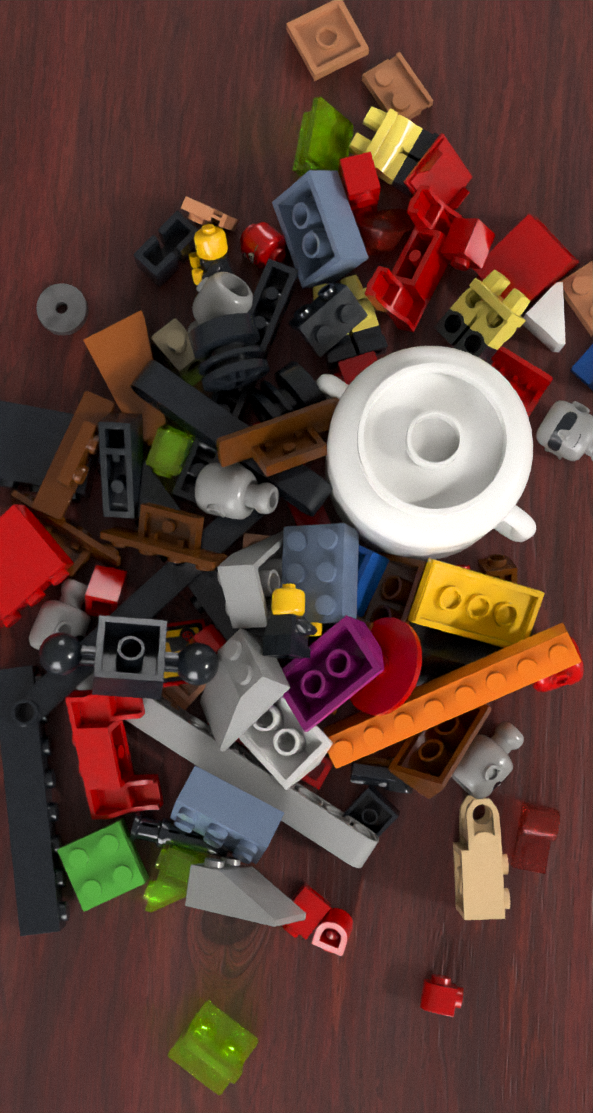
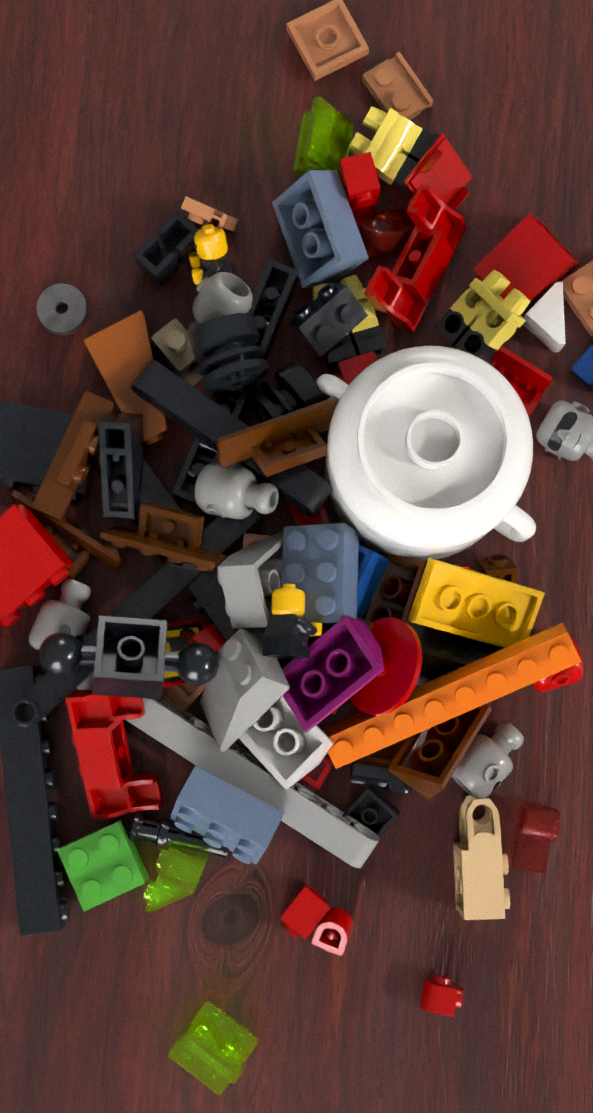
(105, 591): red brick -> none
(169, 450): clear neon green slope -> none
(239, 892): light grey slope -> none
(262, 242): red head -> none
(467, 243): red brick -> none

